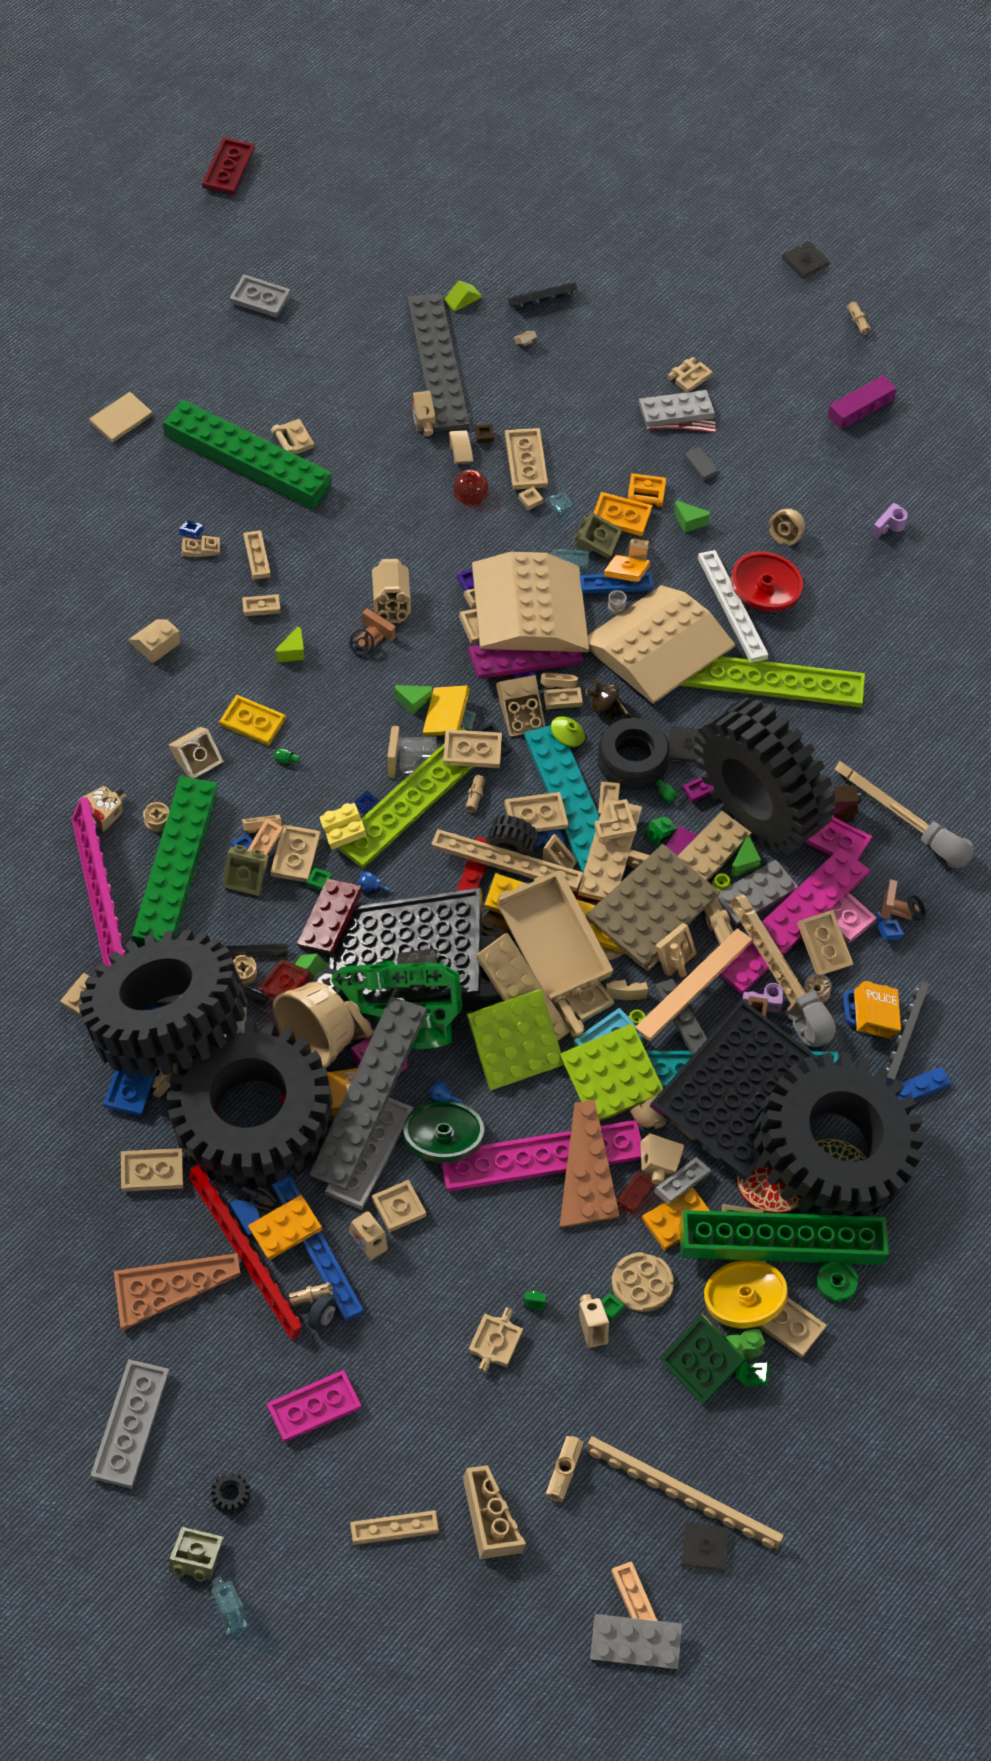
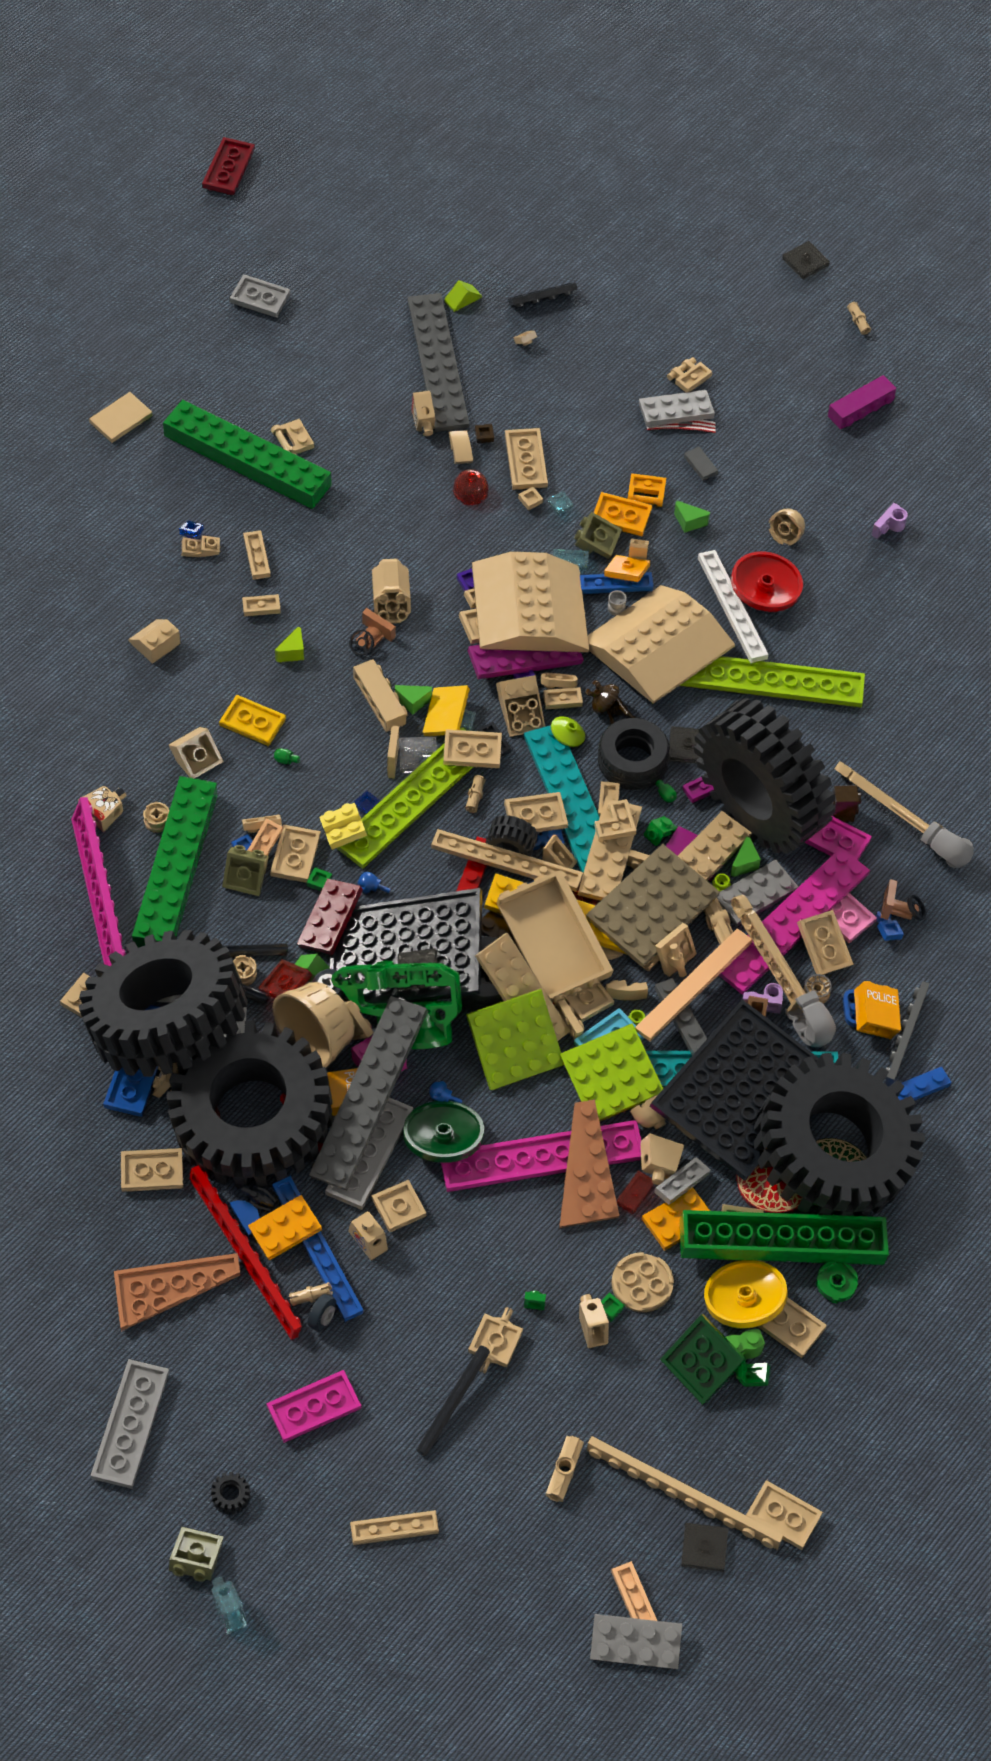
(380, 695): none -> tan brick
(453, 1400): none -> black axle
(492, 1523): tan wedge -> none
(784, 1514): none -> tan plate

